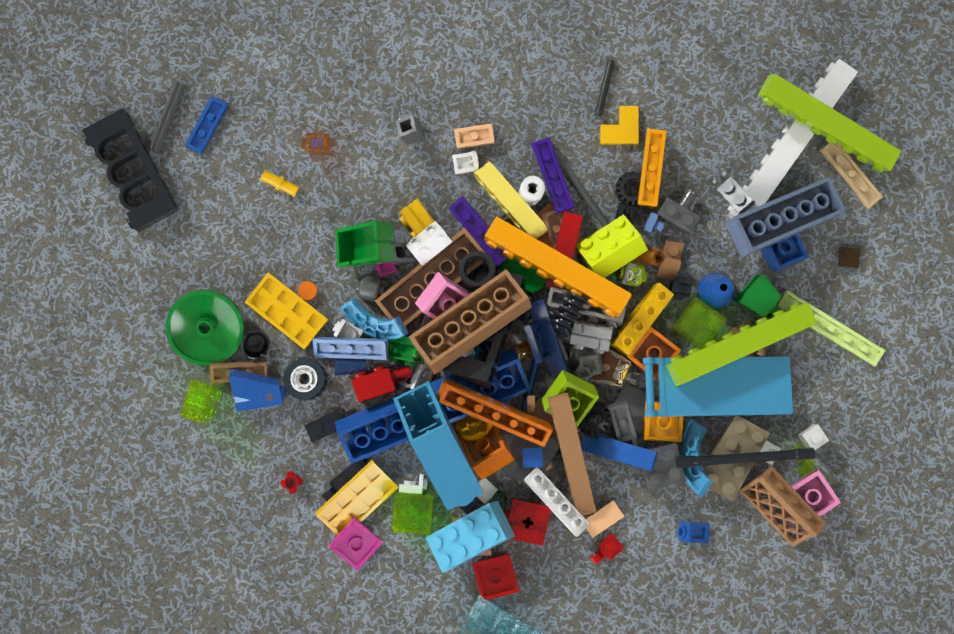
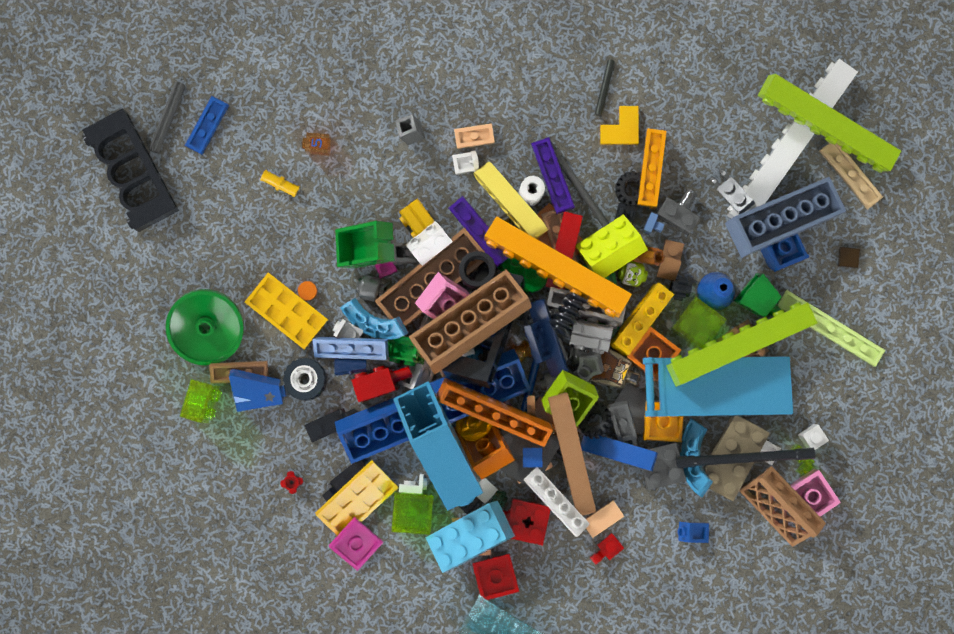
(254, 344): black hair -> none

